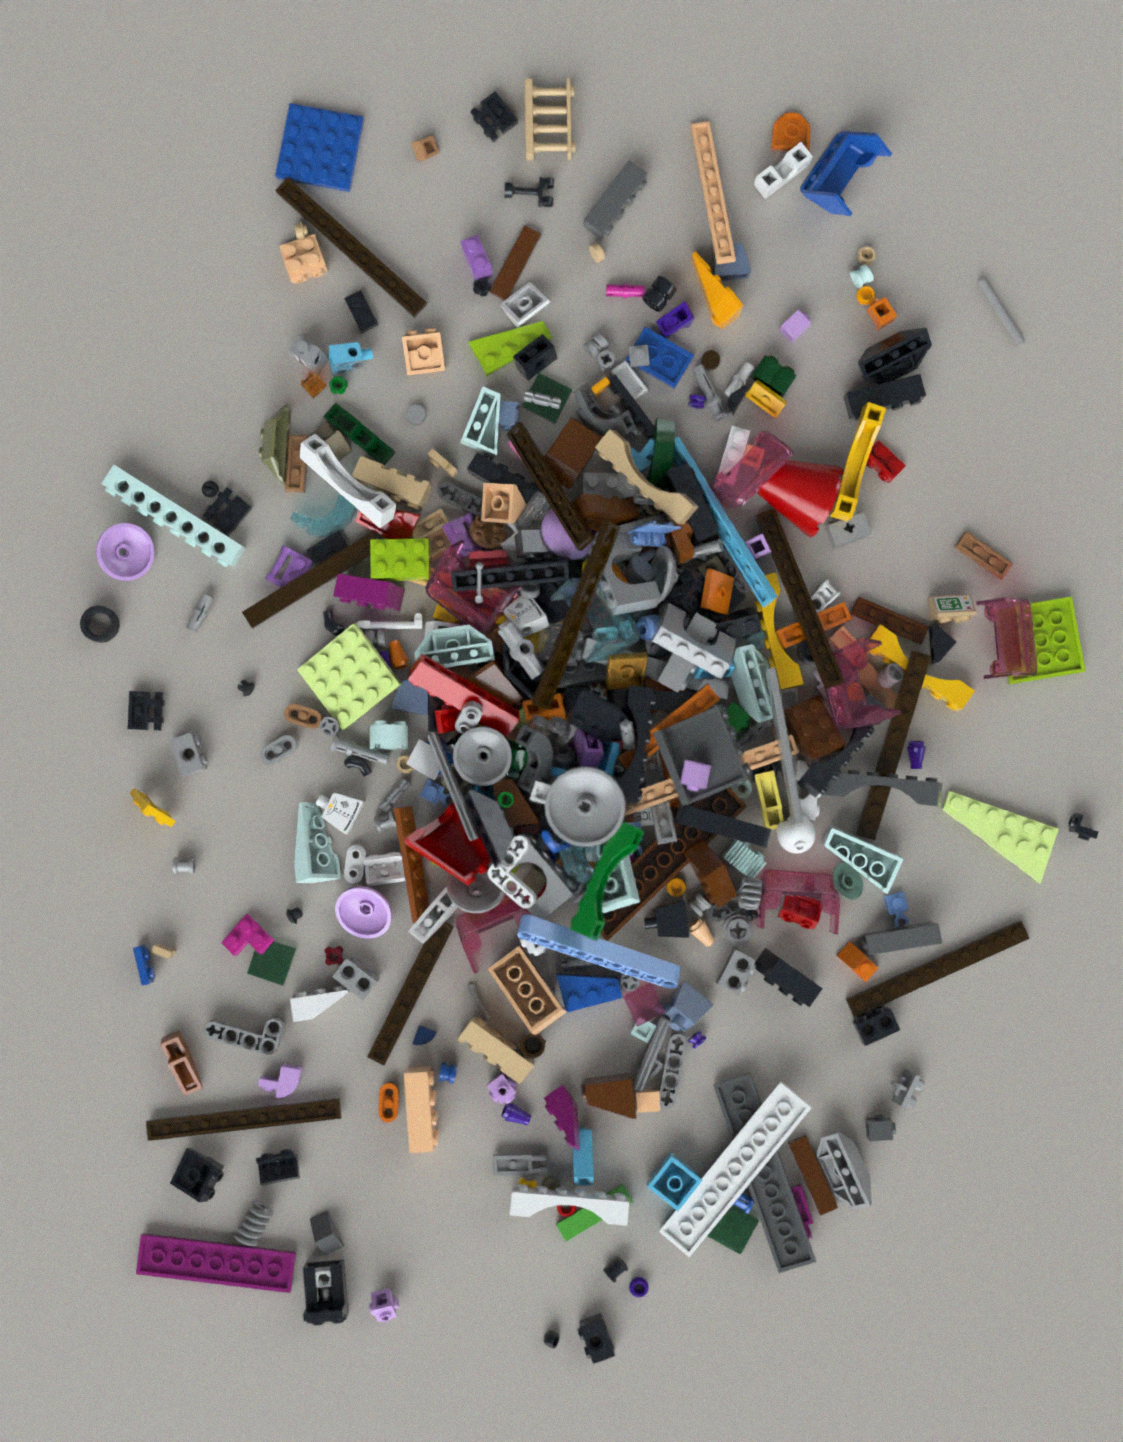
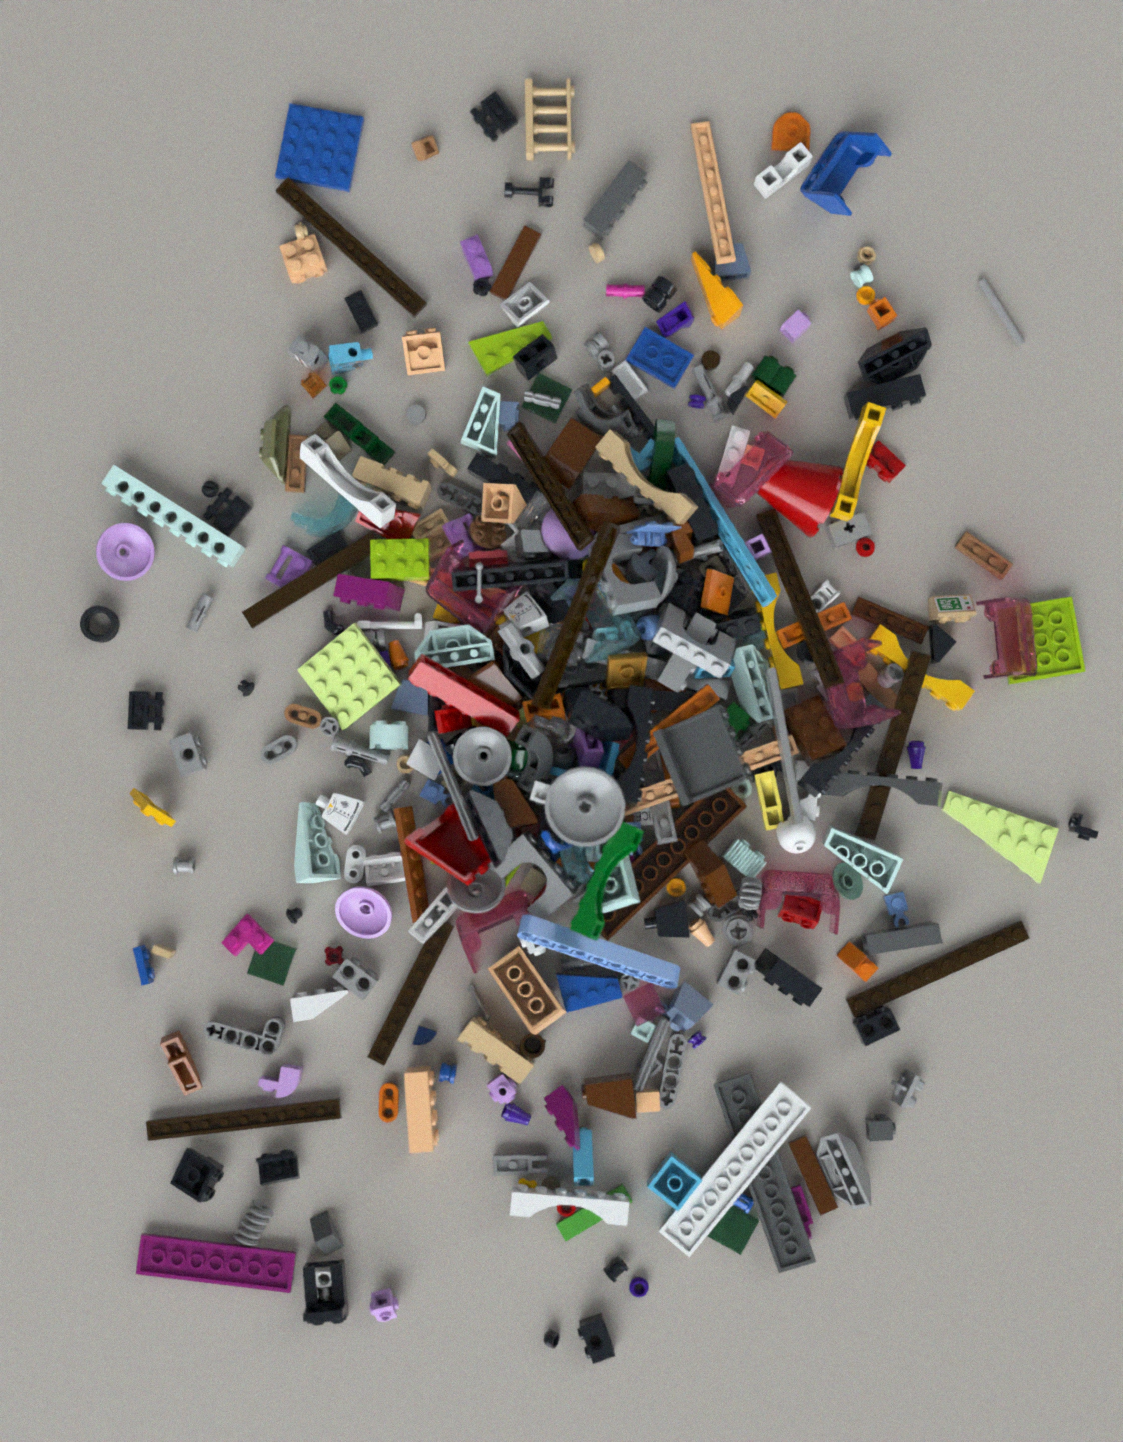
(468, 717): light grey plate -> none
(505, 870): white beam -> none
(508, 801): green hinge -> none
(530, 591): light grey tile -> none
(627, 735): light grey axle -> none
(638, 356): light grey plate -> none
(695, 775): lavender brick -> none
(723, 825): black beam -> none
(859, 549): none -> red plate

